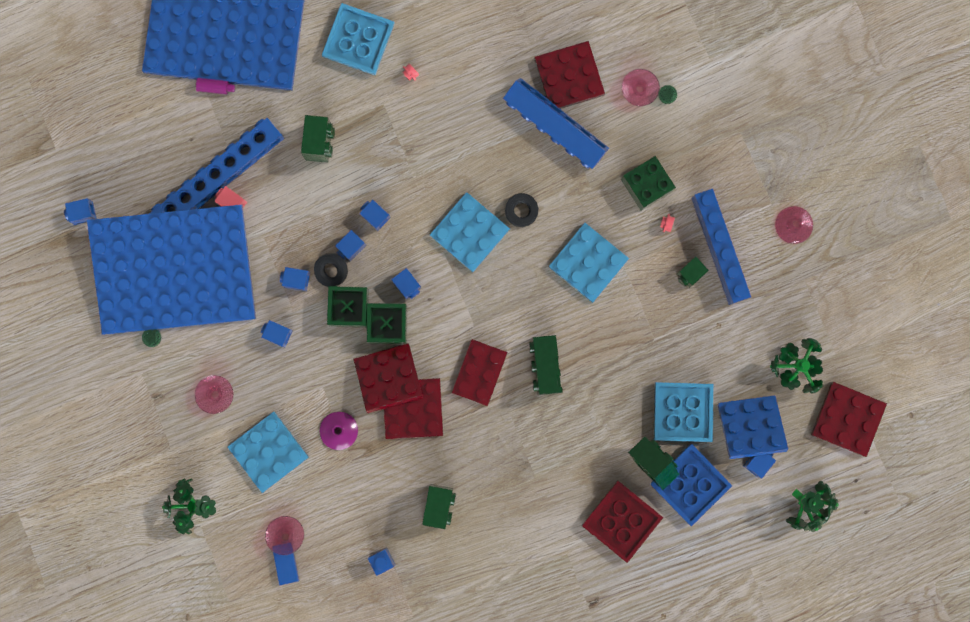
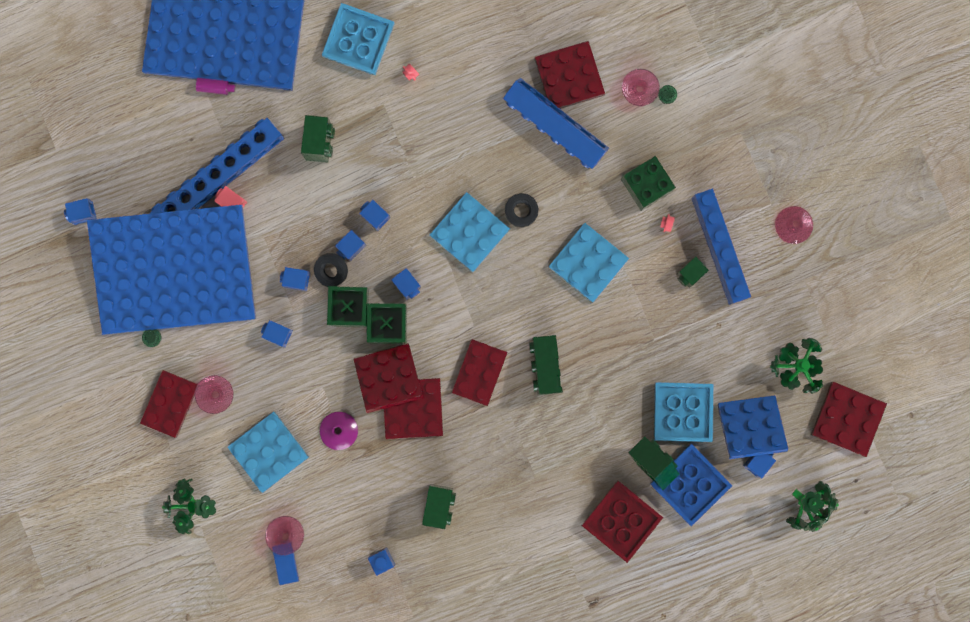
(169, 404): none -> dark red plate

